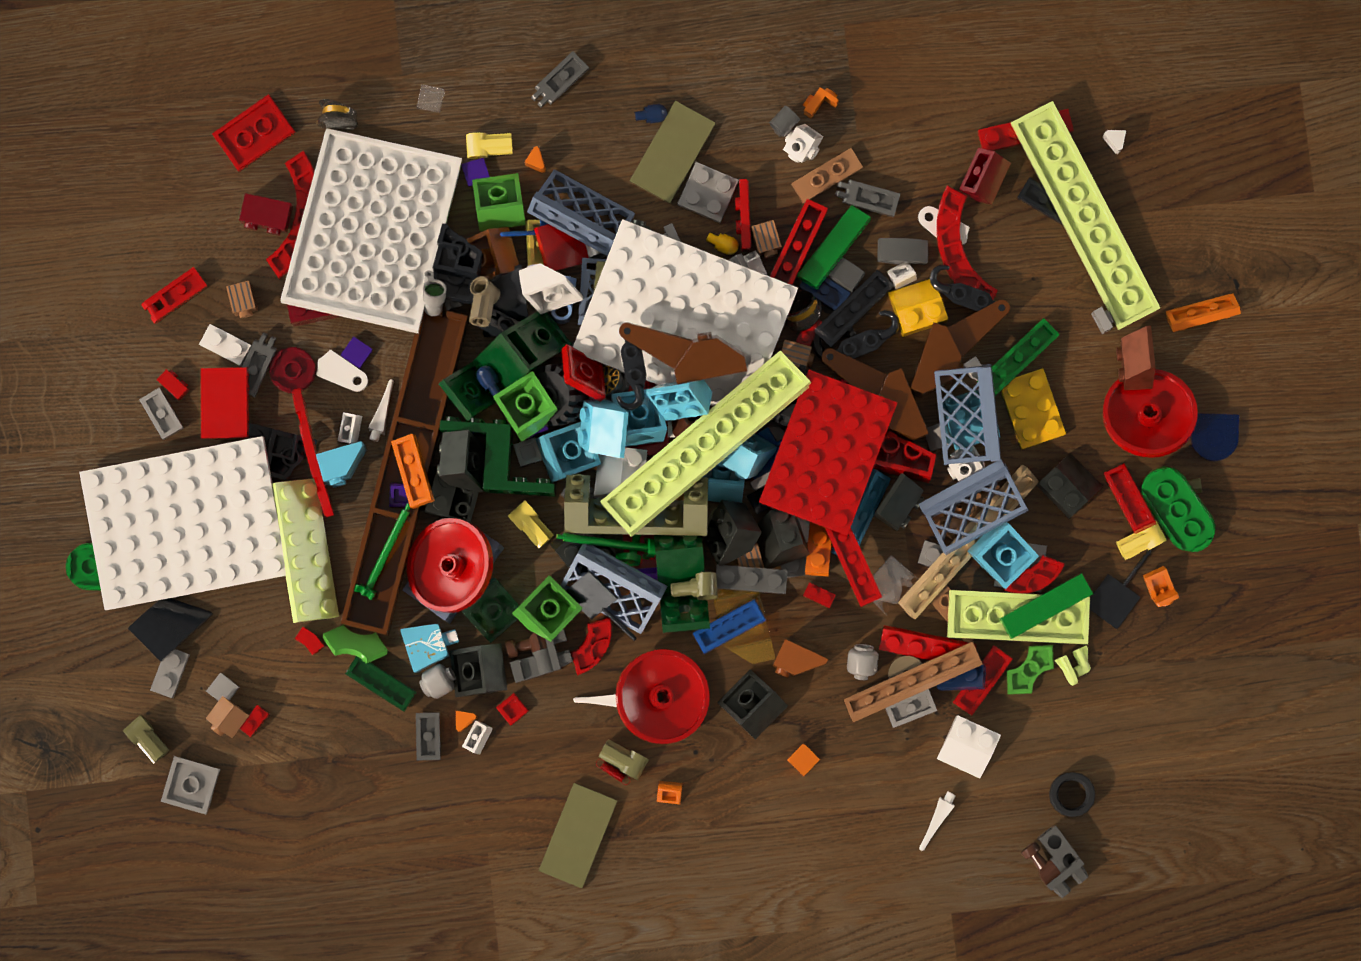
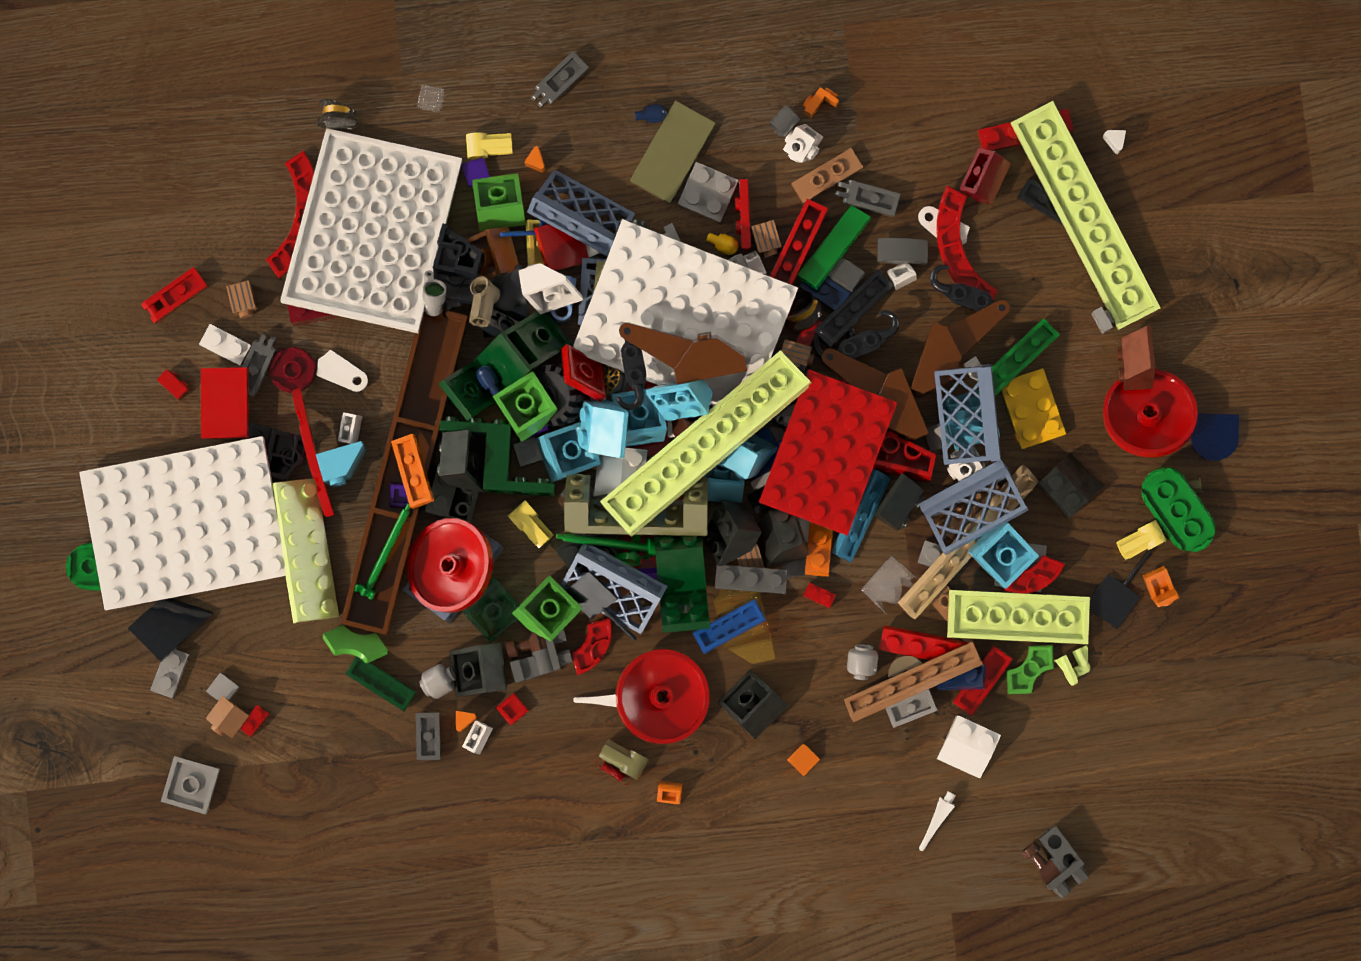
(142, 734): olive piece -> none
(161, 413): light grey plate -> none
(253, 133): red tile -> none
(265, 214): dark red brick -> none
(310, 640): red piece -> none
(356, 352): dark purple tile -> none
(378, 423): white piece -> none
(427, 645): medium azure torso -> none
(578, 835): olive tile -> none
(702, 587): olive pin -> none
(796, 660): dark orange slope -> none
(855, 567): red plate -> none
(917, 307): yellow slope -> none
(1046, 606): green tile -> none
(1087, 804): black tyre -> none
(1129, 498): red plate -> none
(1203, 312): orange plate -> none

